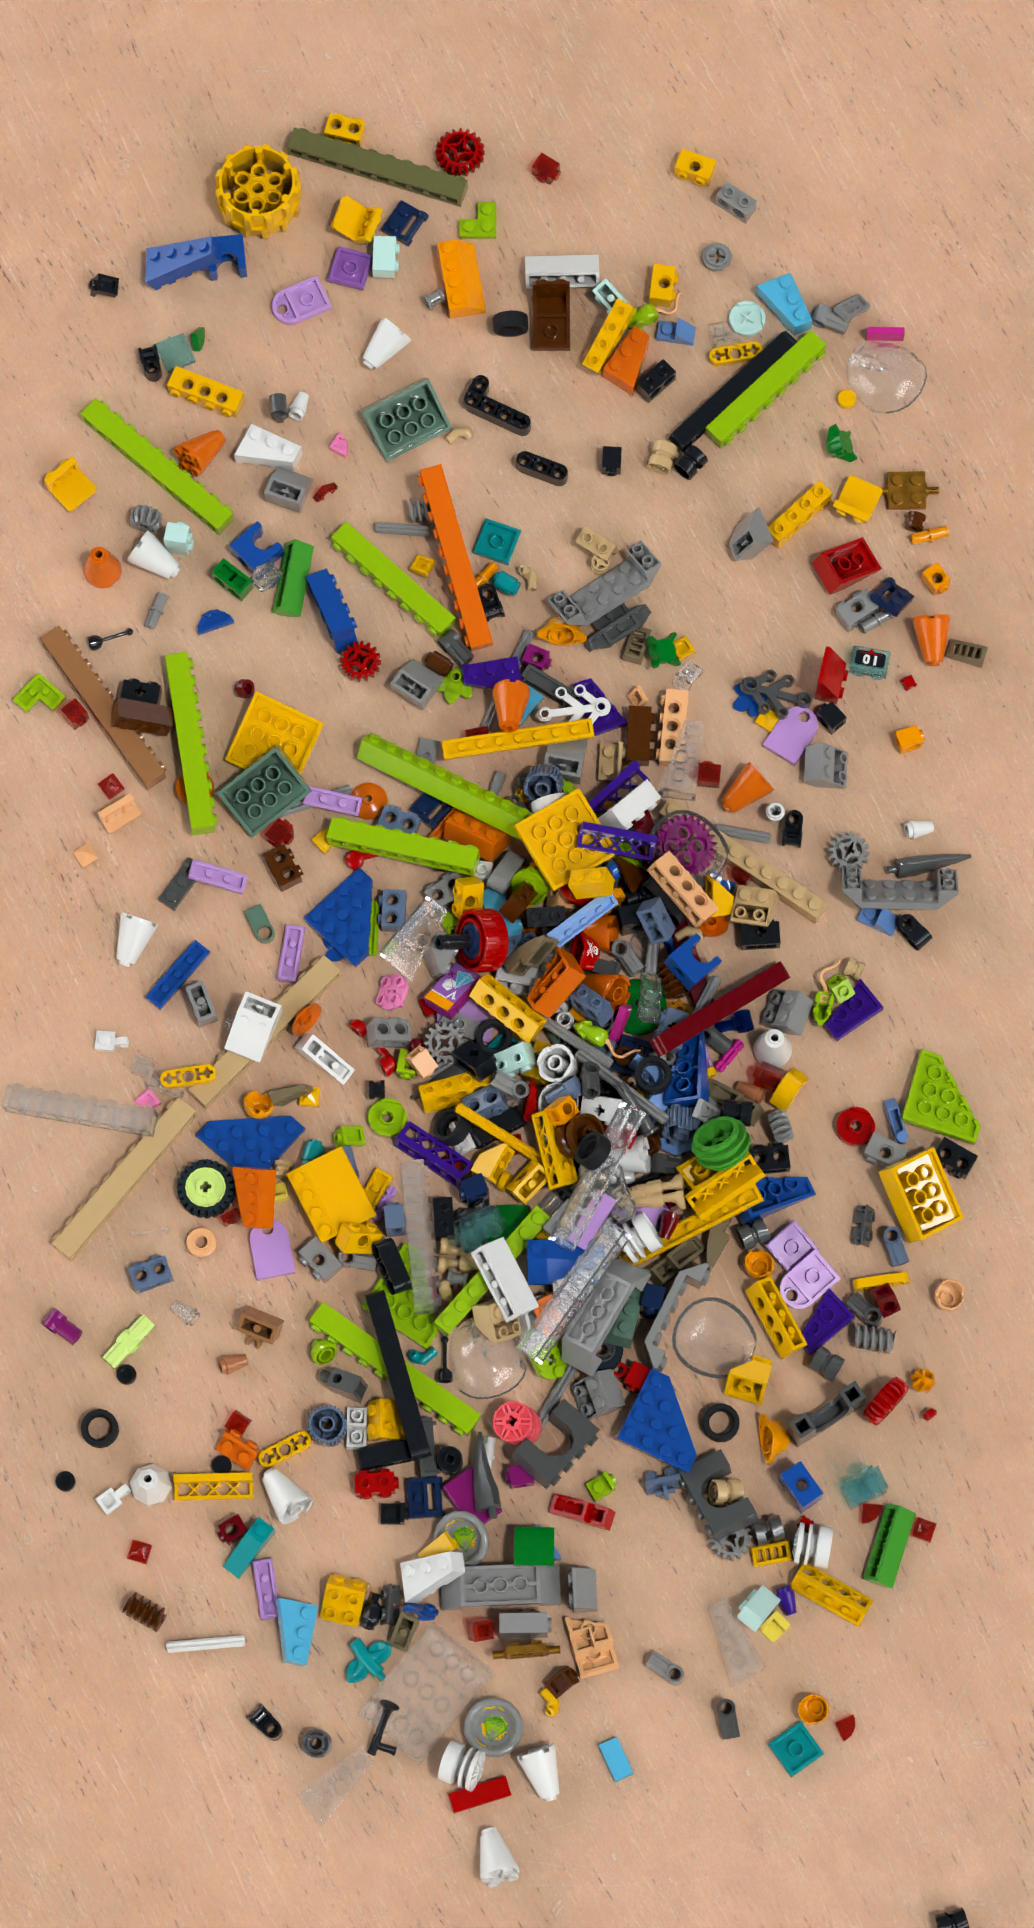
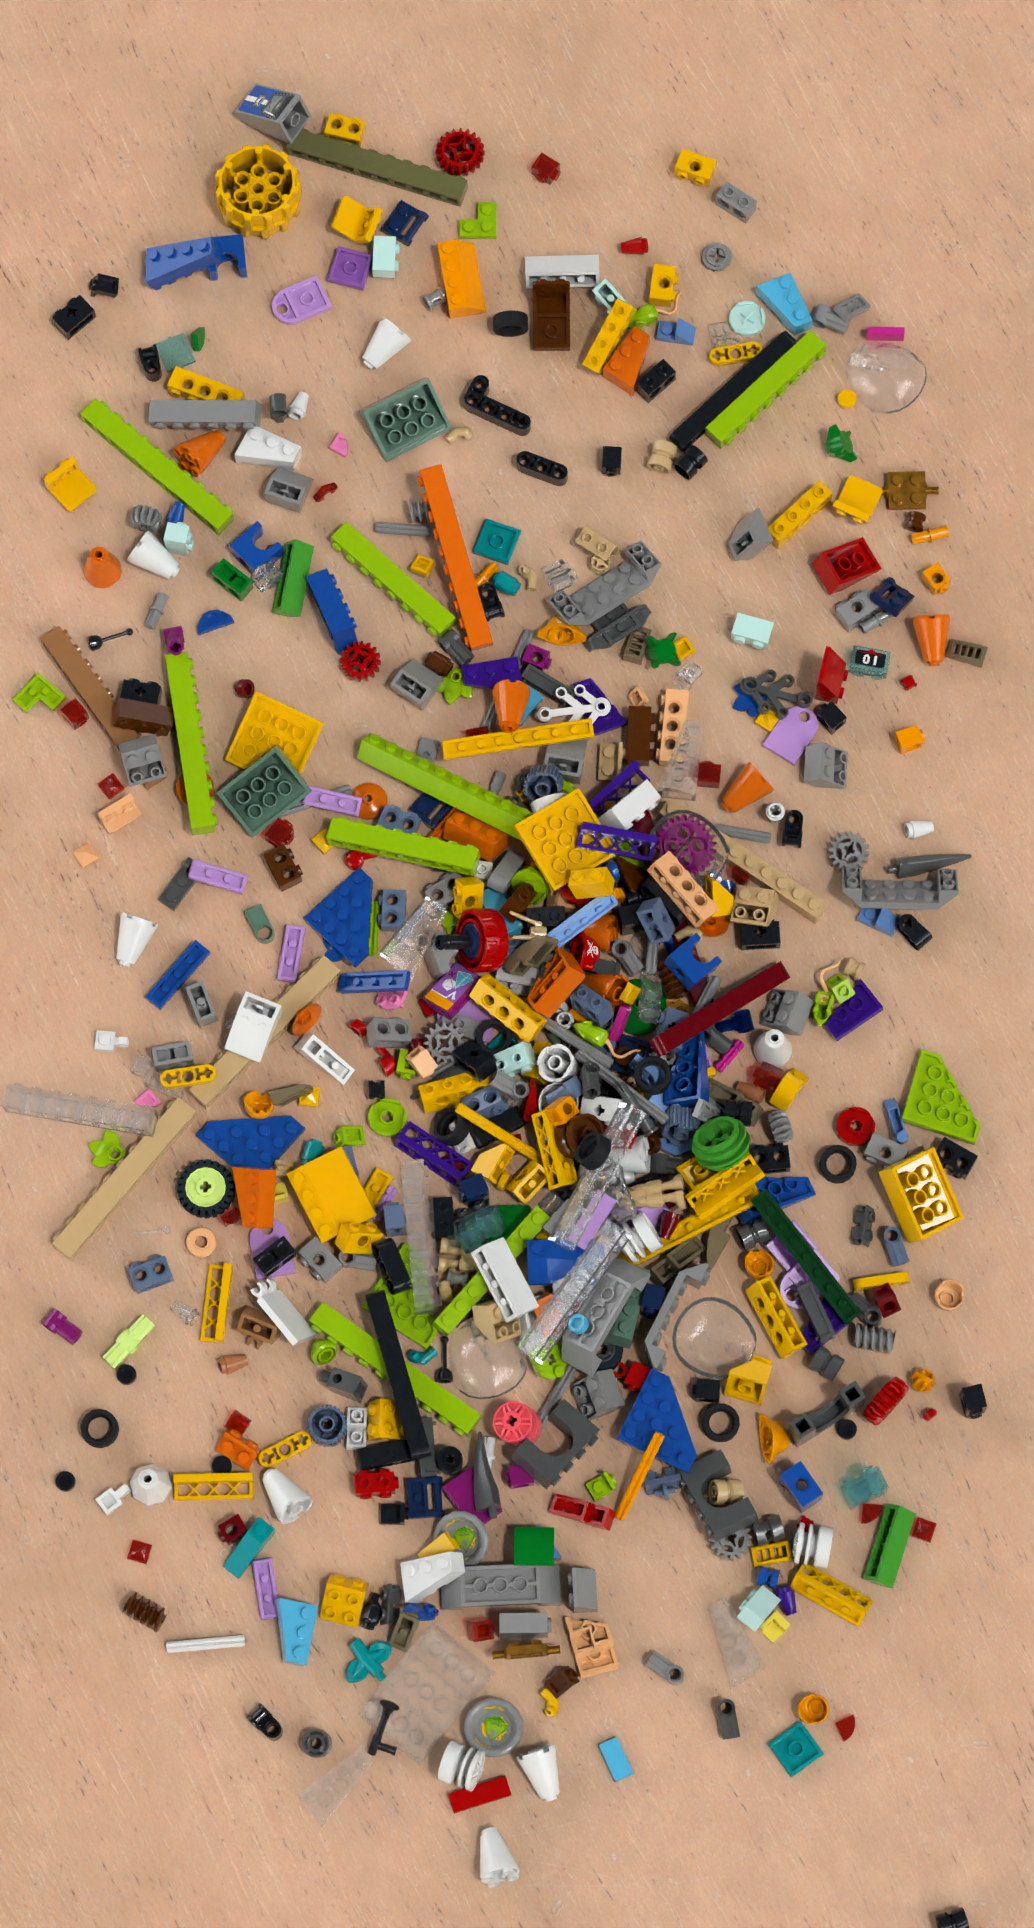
(70, 325): none -> black brick
(105, 1148): none -> lime plate
(142, 760): none -> light grey slope
(172, 1056): none -> light grey brick
(174, 639): none -> magenta piece
(176, 513): none -> blue cone
(205, 413): none -> light grey brick
(223, 1303): none -> yellow fence
(274, 112): none -> slope
(274, 1257): none -> black brick
(282, 1312): none -> white tile
(374, 981): none -> blue plate
(536, 931): none -> tan plant
(559, 575): none -> clear brick
(578, 1323): none -> medium azure tile
(630, 993): none -> yellow tile
(635, 246): none -> red cone
(639, 1476): none -> light orange axle
(706, 1390): none -> black brick
(752, 631): none -> light aqua brick
(763, 1577): none -> blue wheel
(805, 1256): none -> dark green plate
(815, 1312): none -> dark grey container
(837, 1178): none -> black tyre
(846, 1429): none -> black tile
(973, 1401): none -> black brick

